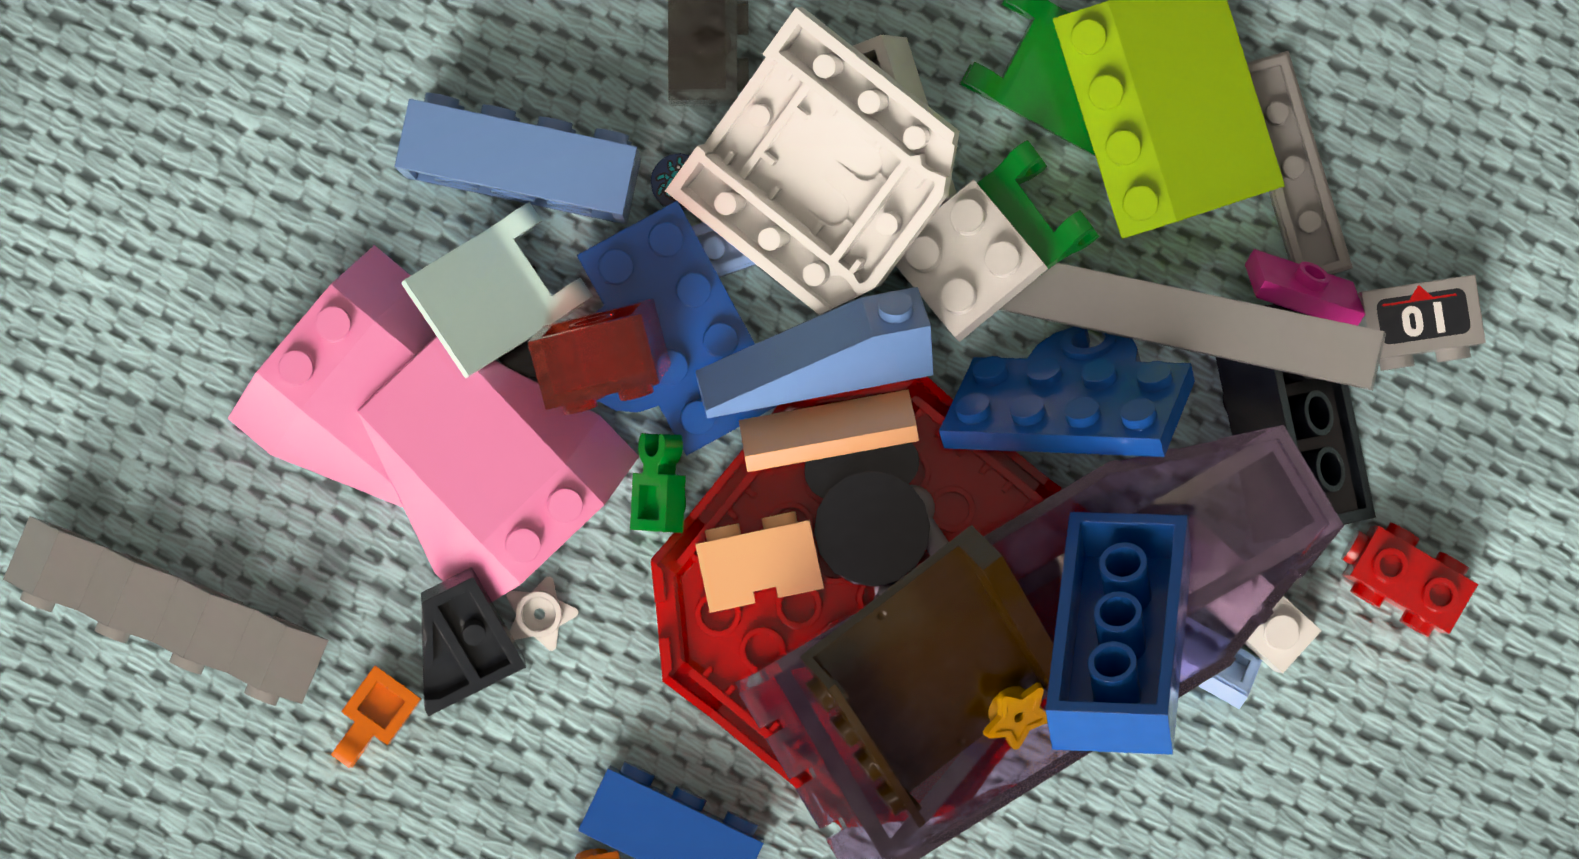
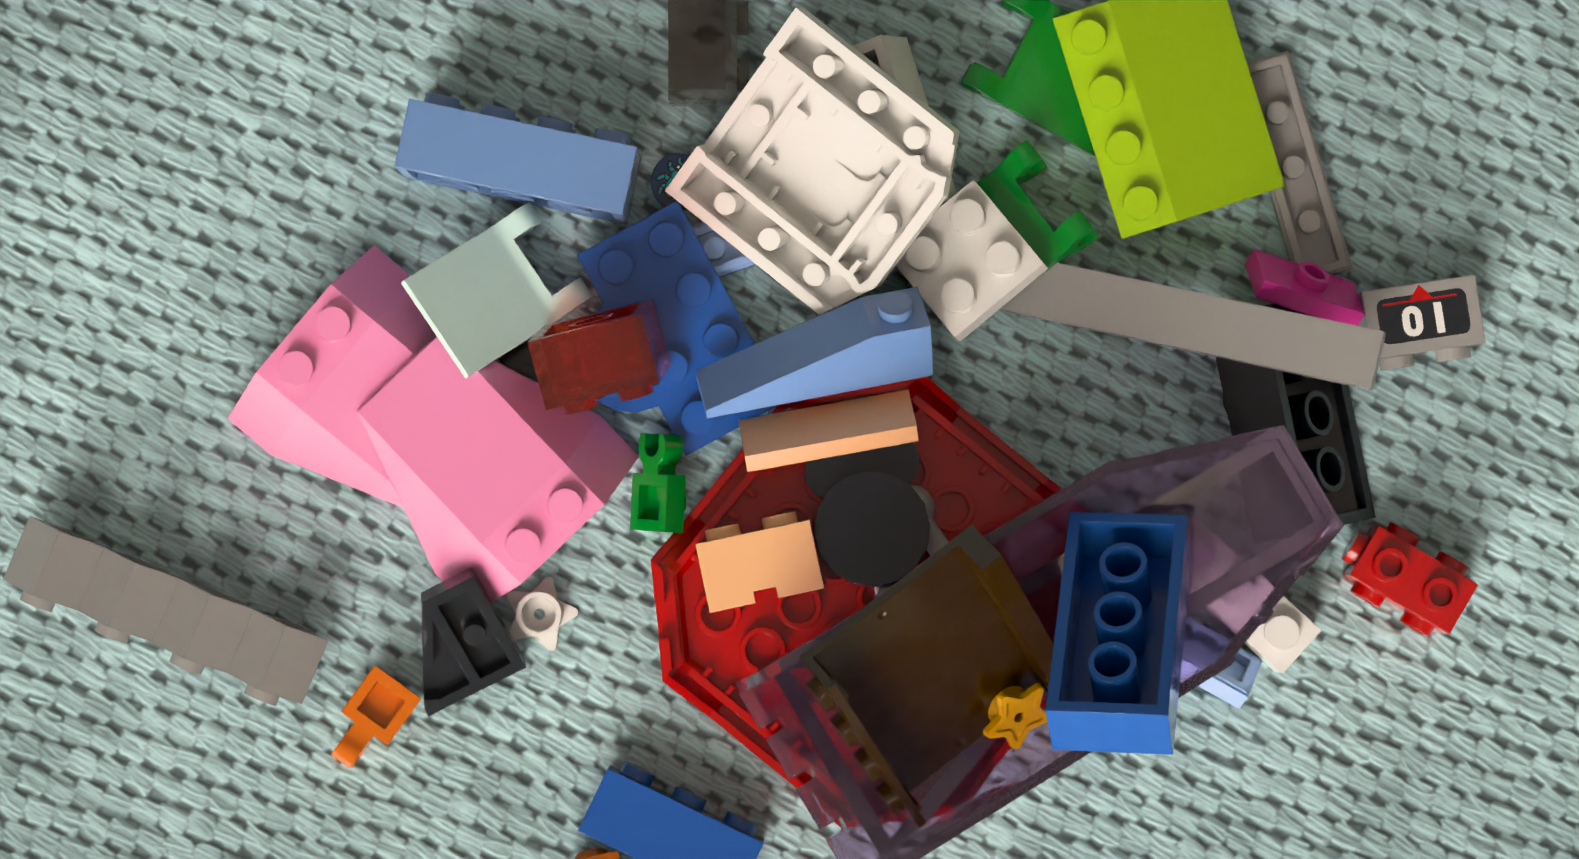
(1070, 400): blue plate -> none

